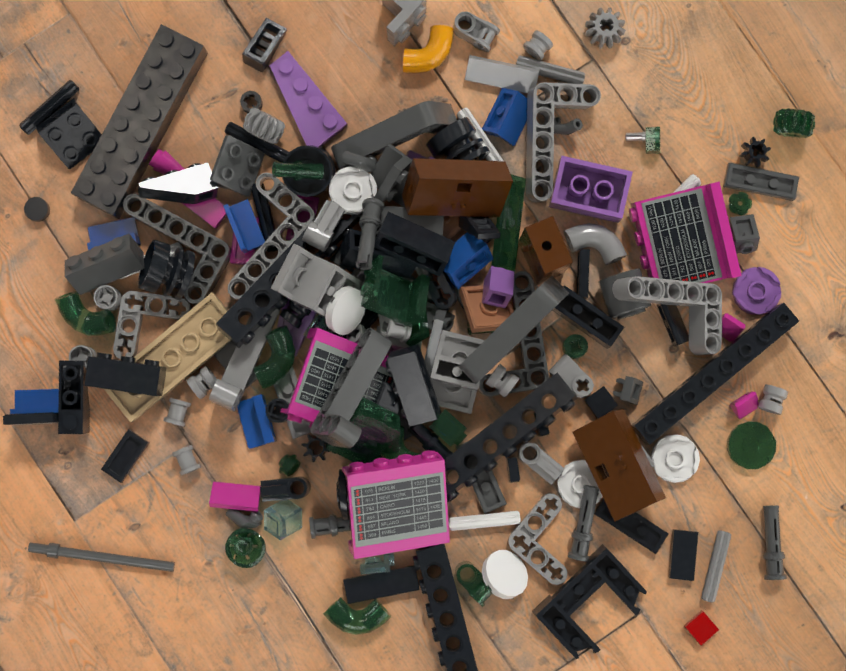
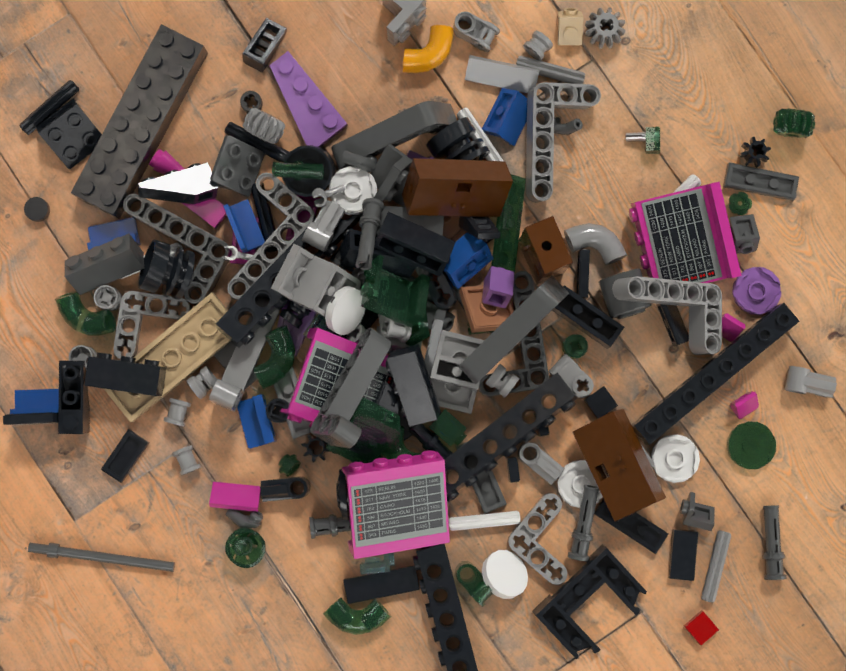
(236, 254): none -> white hand
(282, 519): clear light blue panel -> none
(325, 194): none -> light grey hand
(570, 27): none -> tan bracket
(590, 189): medium lavender brick -> none
(631, 390): dark grey tile -> none
(697, 514): none -> dark grey bracket
(775, 394): light grey wheel -> none
(804, 381): none -> light grey piece

